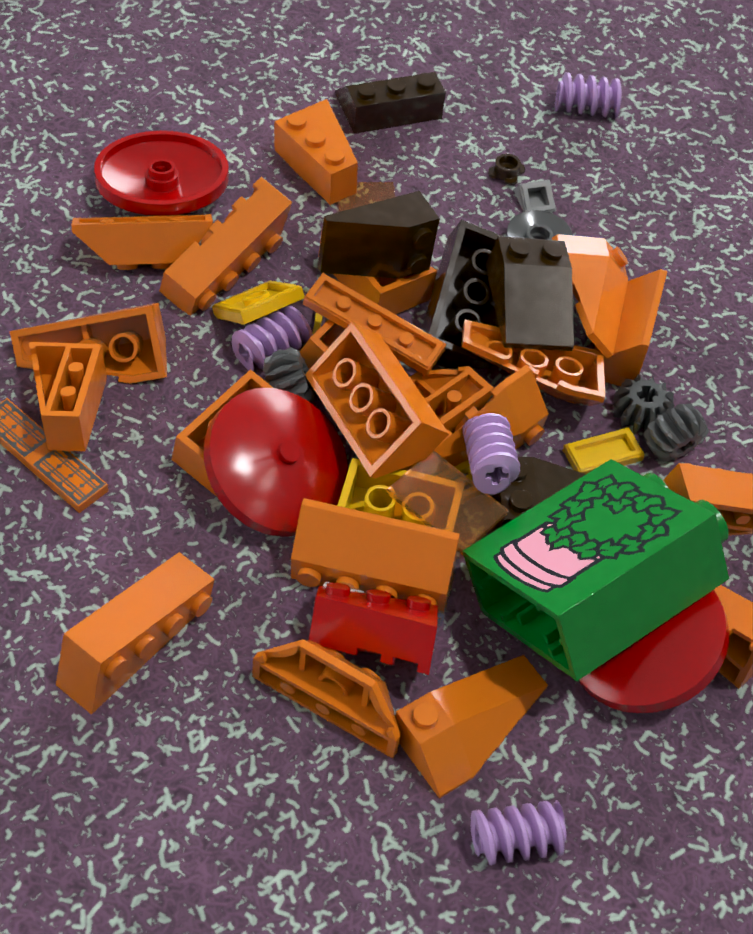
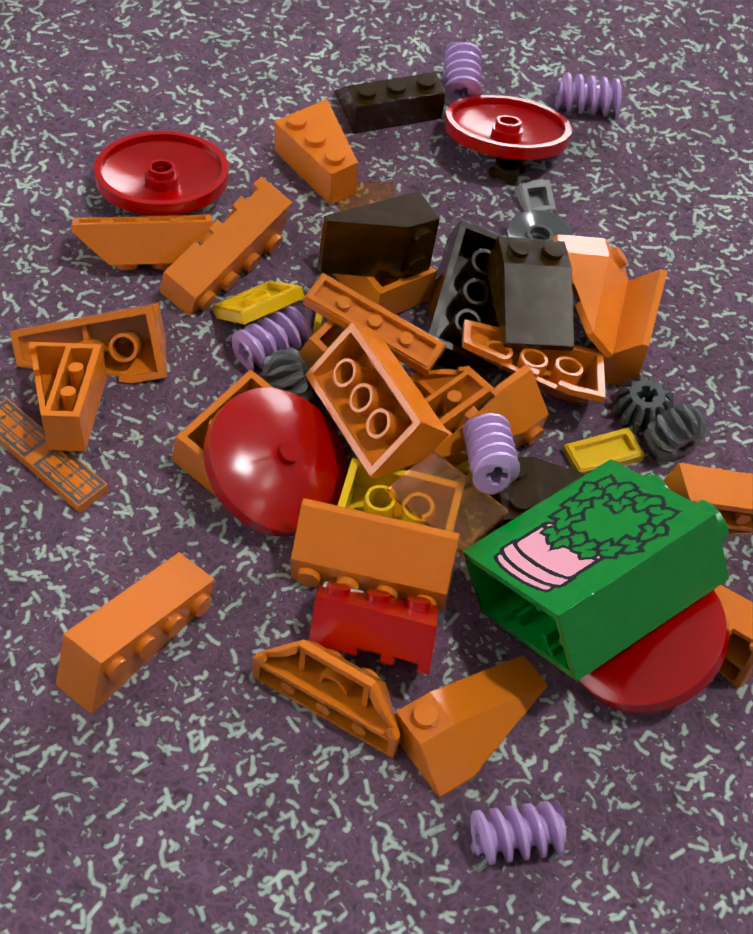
(462, 71): none -> lavender piece
(507, 127): none -> red dish

